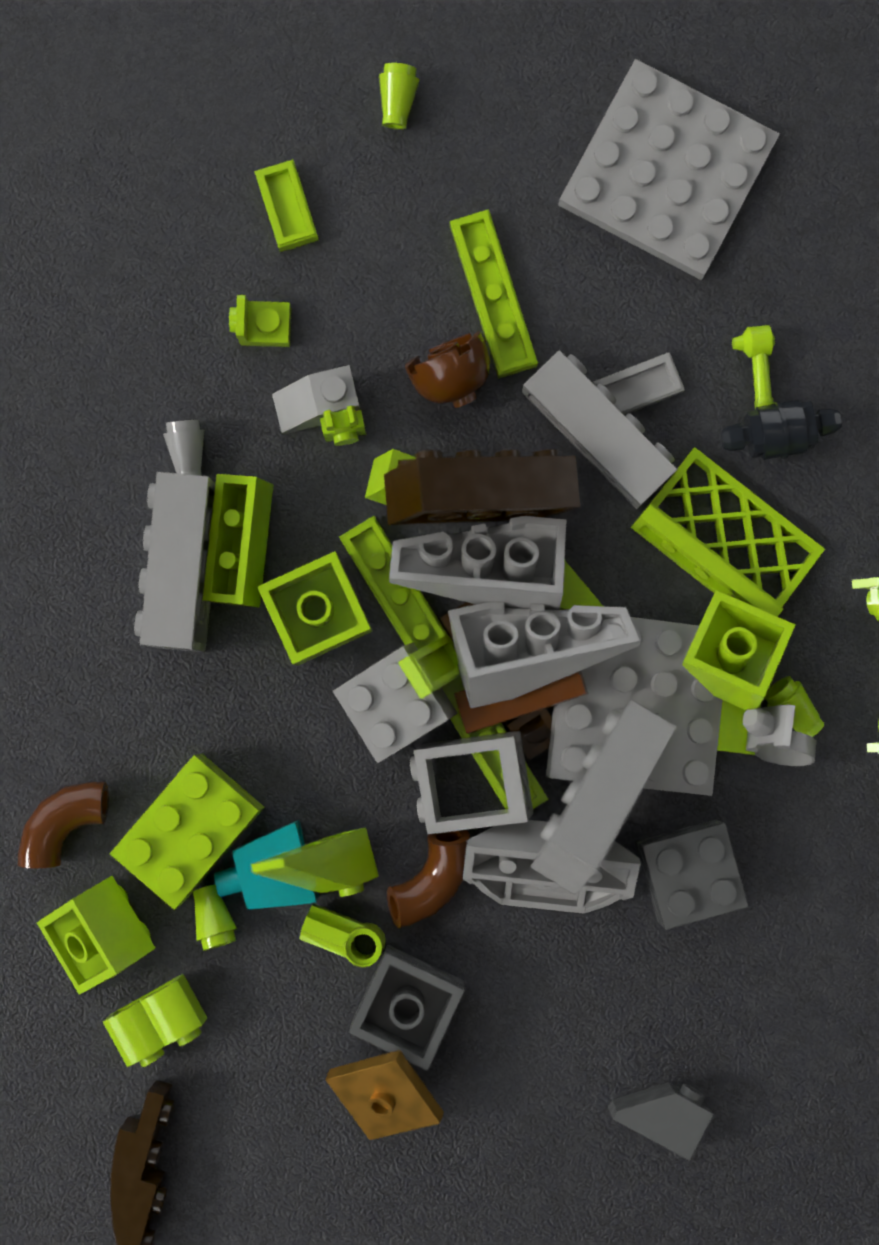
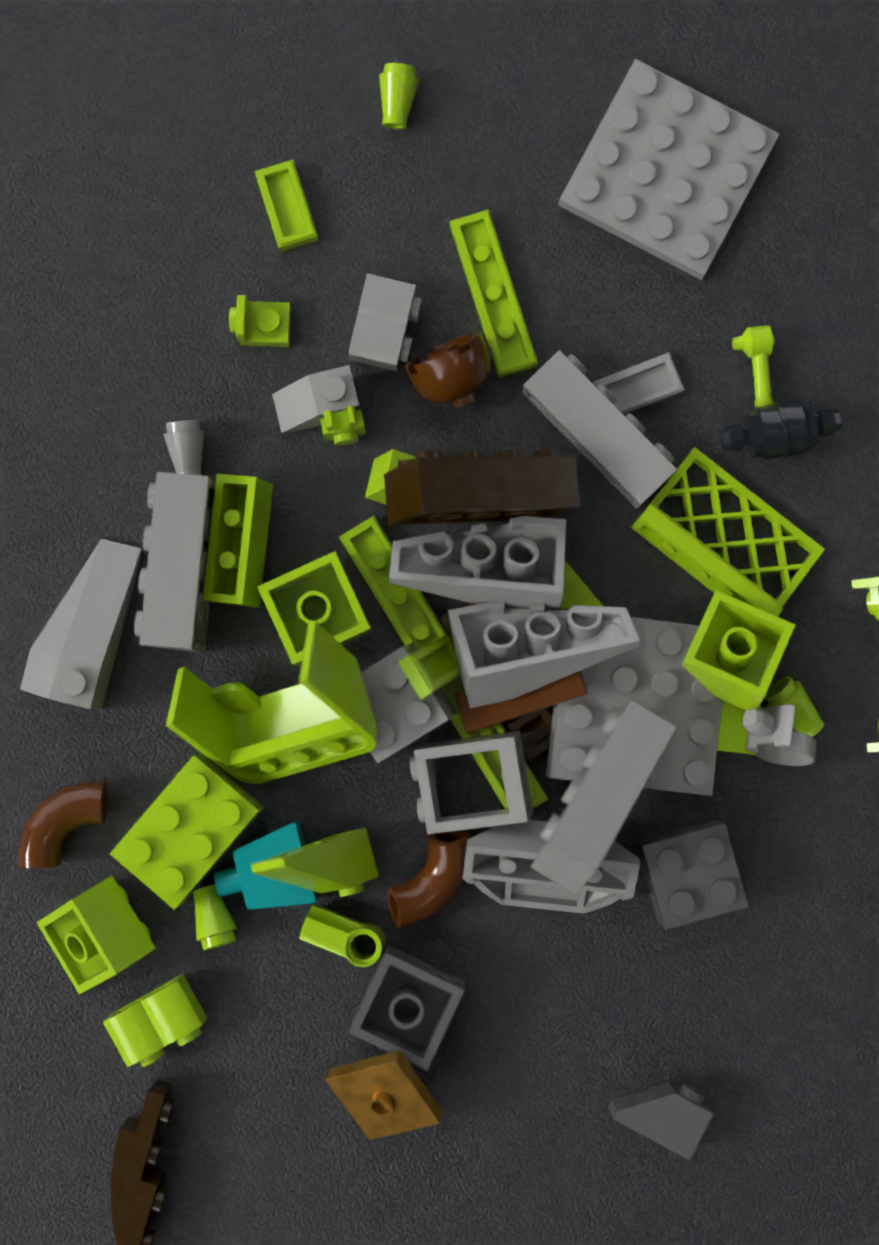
(81, 639): none -> light grey wedge
(284, 730): none -> lime windscreen
(383, 322): none -> light grey brick

